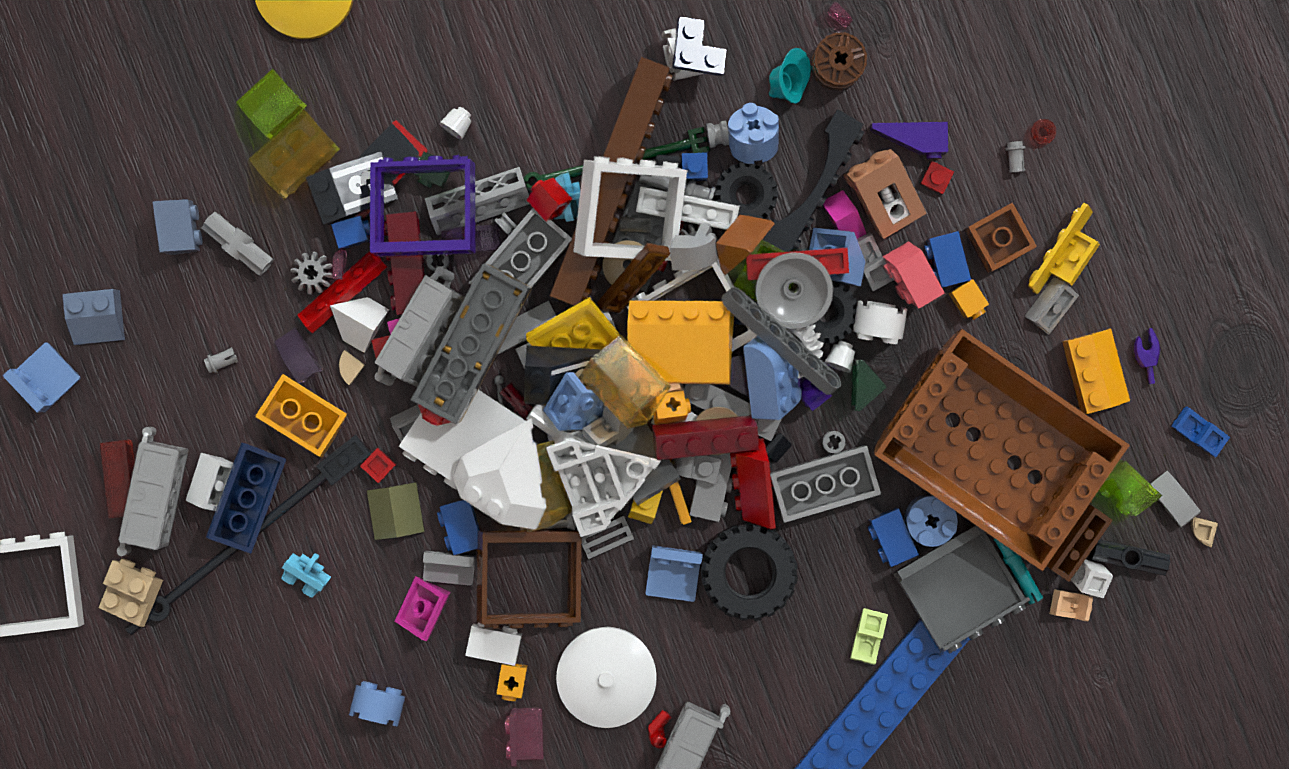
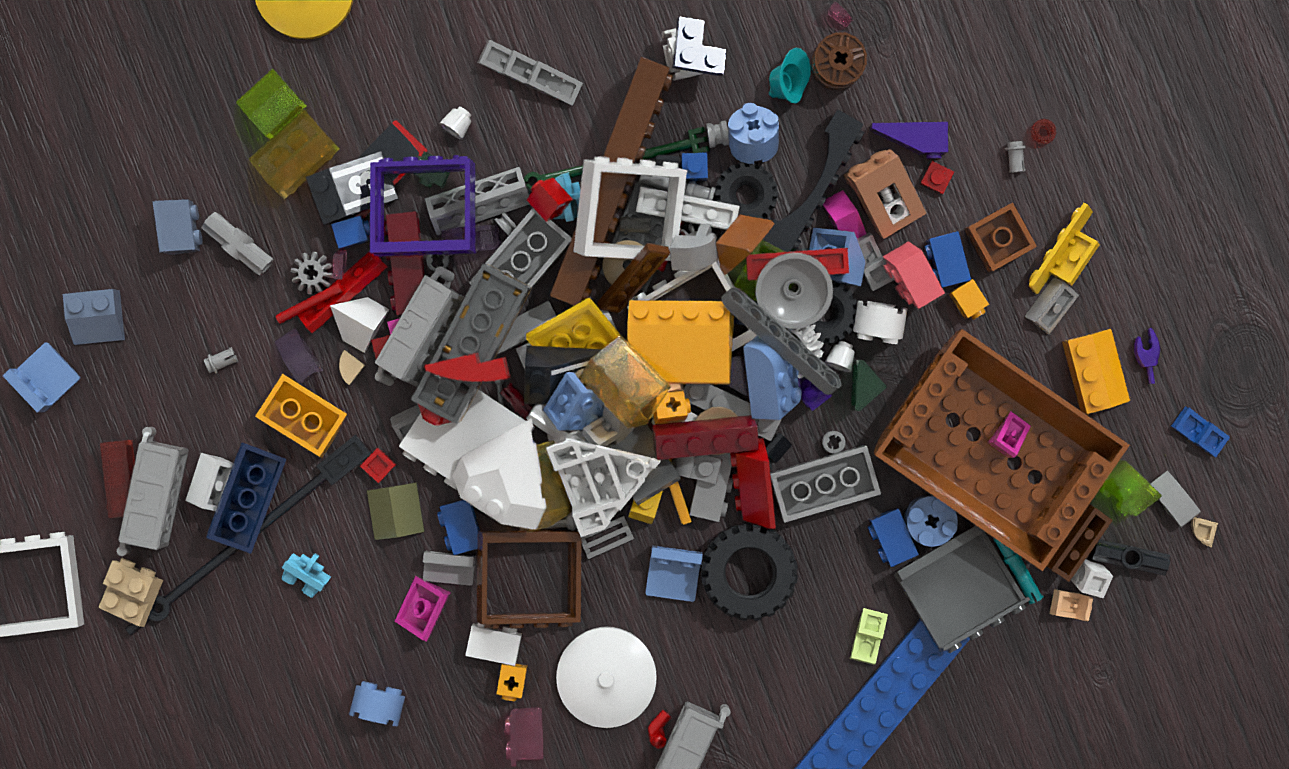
(310, 302): none -> red bar
(470, 369): none -> red slope
(530, 72): none -> light grey slope
(1010, 435): none -> dark pink slope

